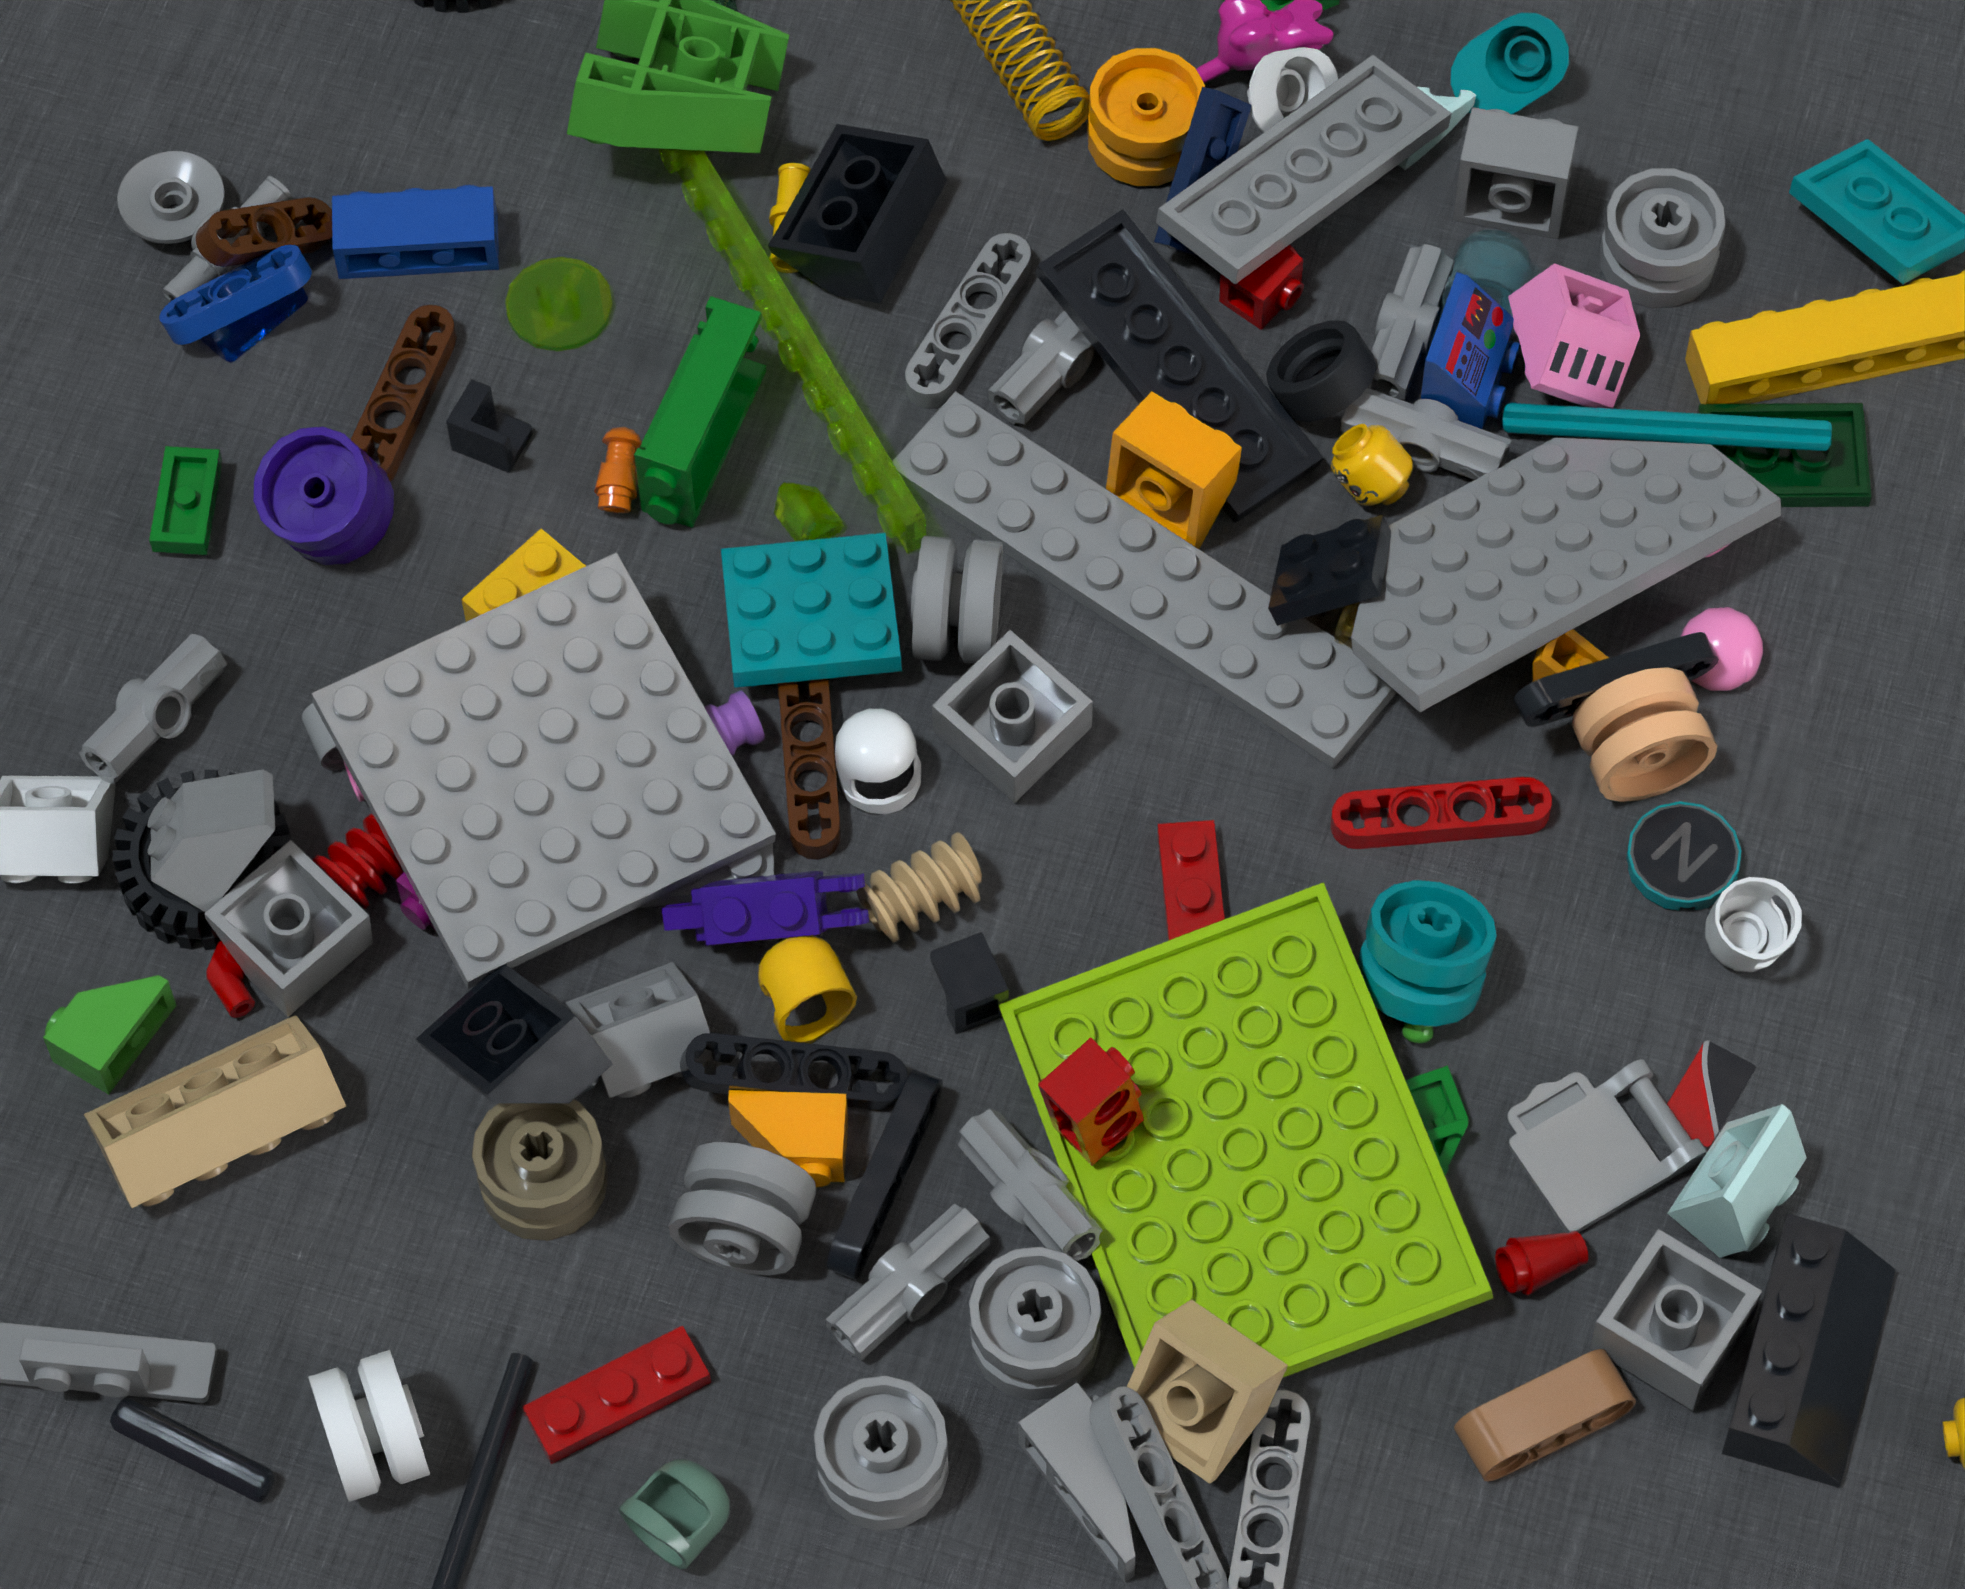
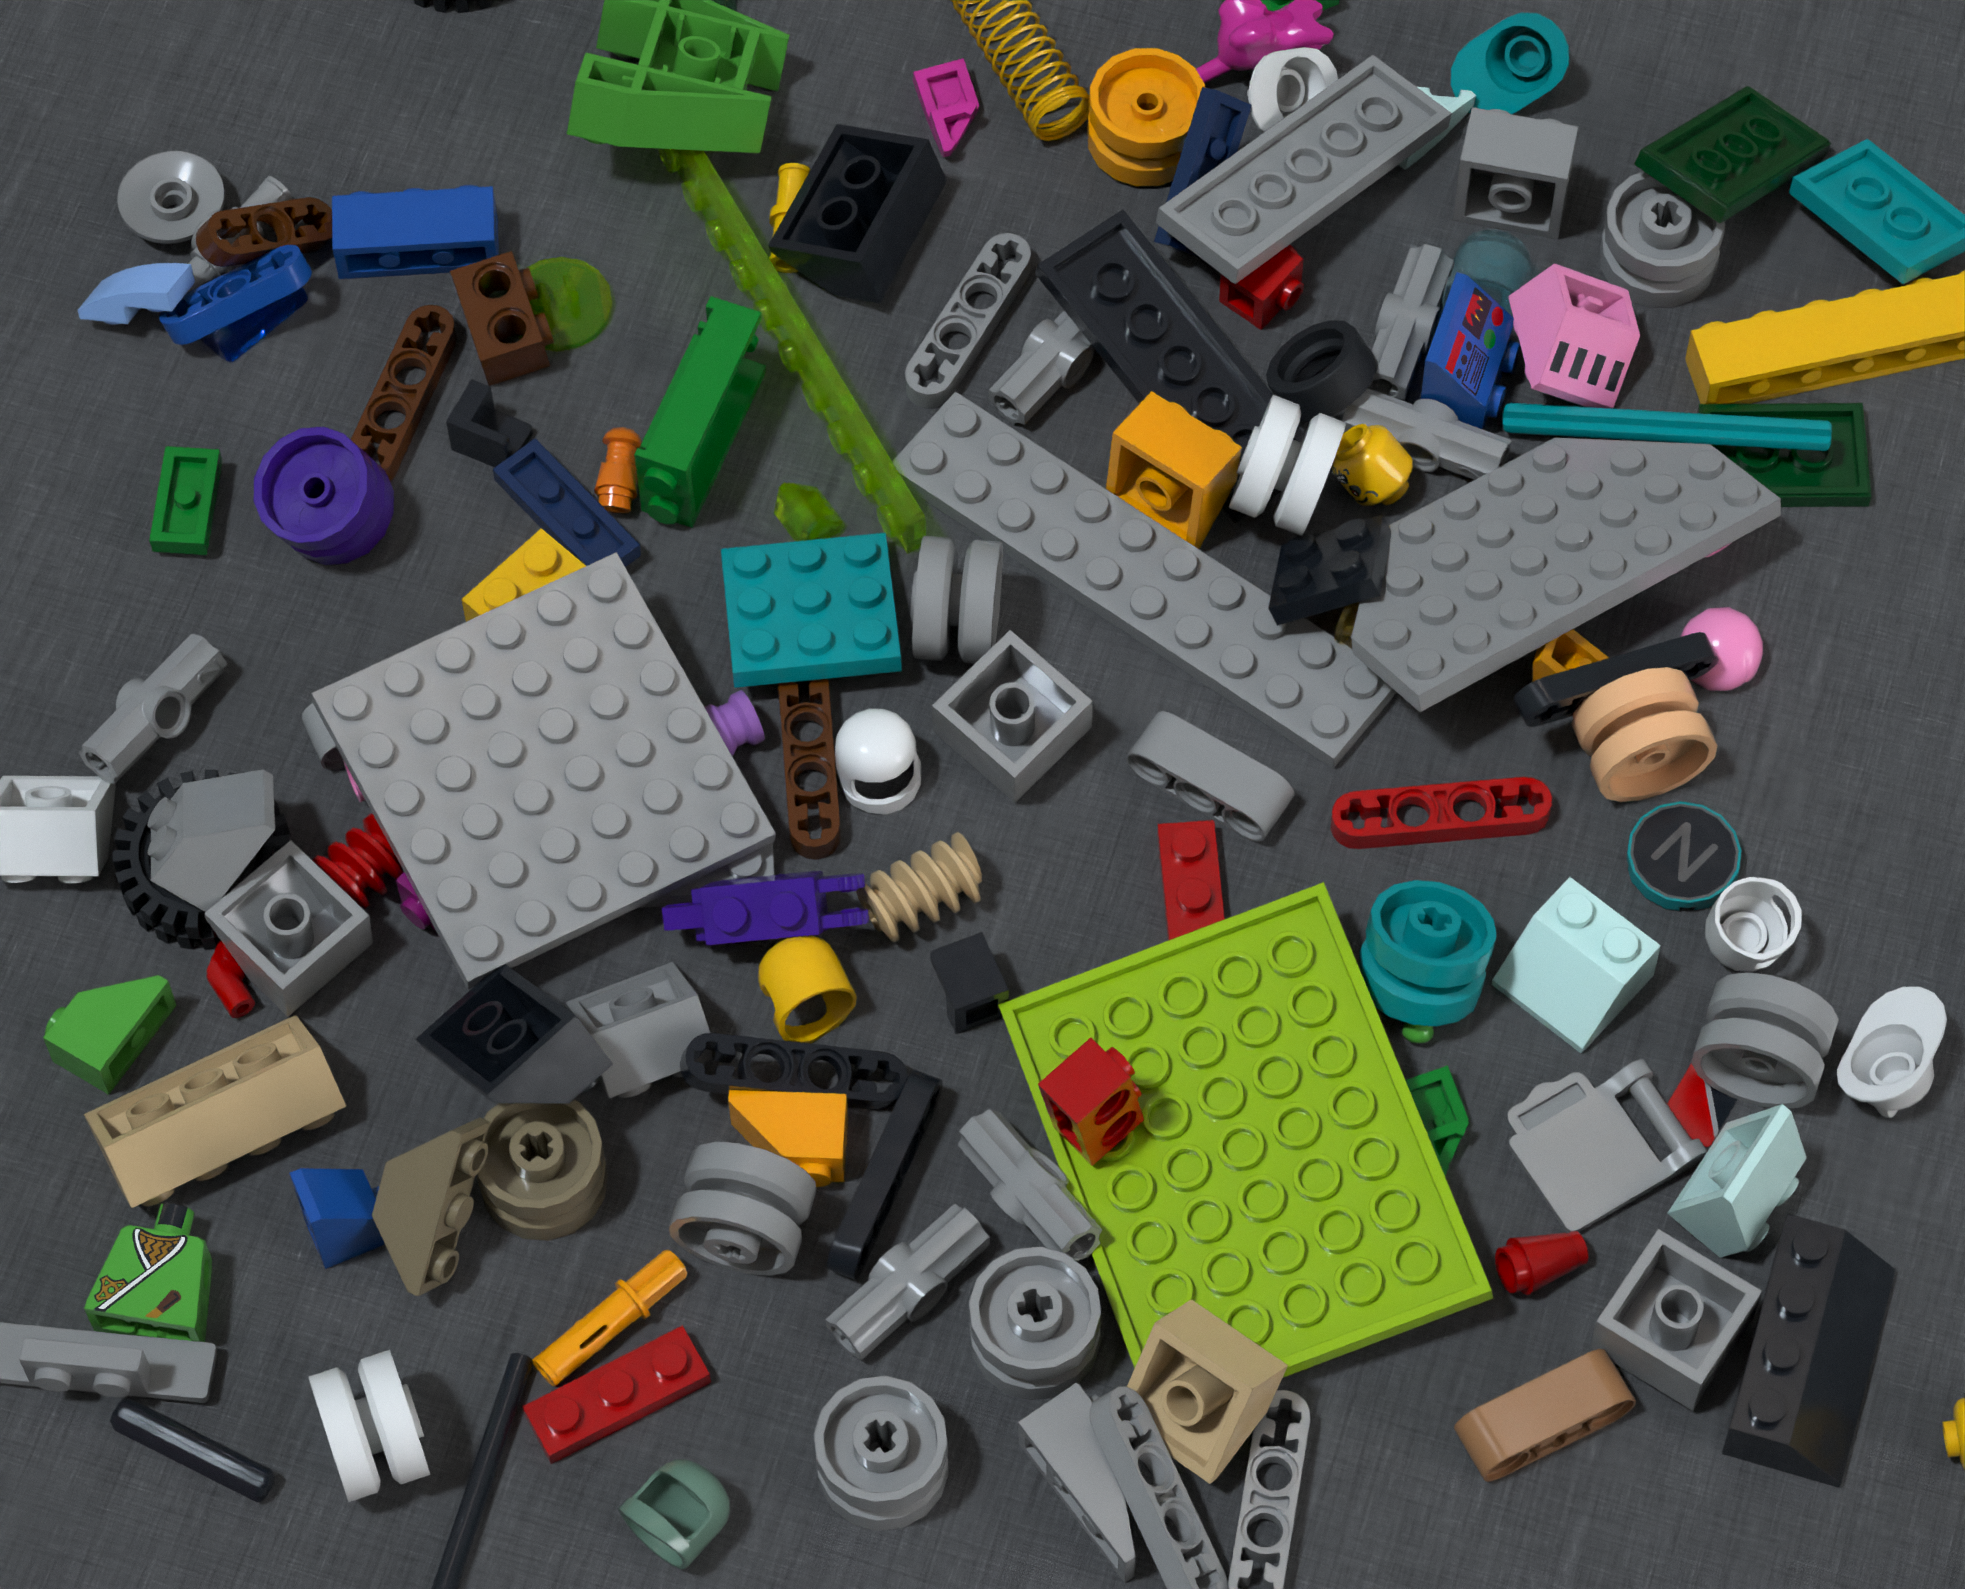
(148, 286): none -> light blue slope
(154, 1281): none -> bright green torso
(337, 1212): none -> blue slope
(428, 1202): none -> dark tan slope
(502, 317): none -> reddish brown brick
(563, 506): none -> dark blue plate
(610, 1317): none -> light orange axle
(947, 102): none -> dark pink slope
(1210, 776): none -> light grey beam
(1284, 464): none -> white wheel
(1577, 965): none -> light aqua slope
(1733, 154): none -> dark green tile
(1764, 1040): none -> light grey wheel
(1894, 1050): none -> white piece

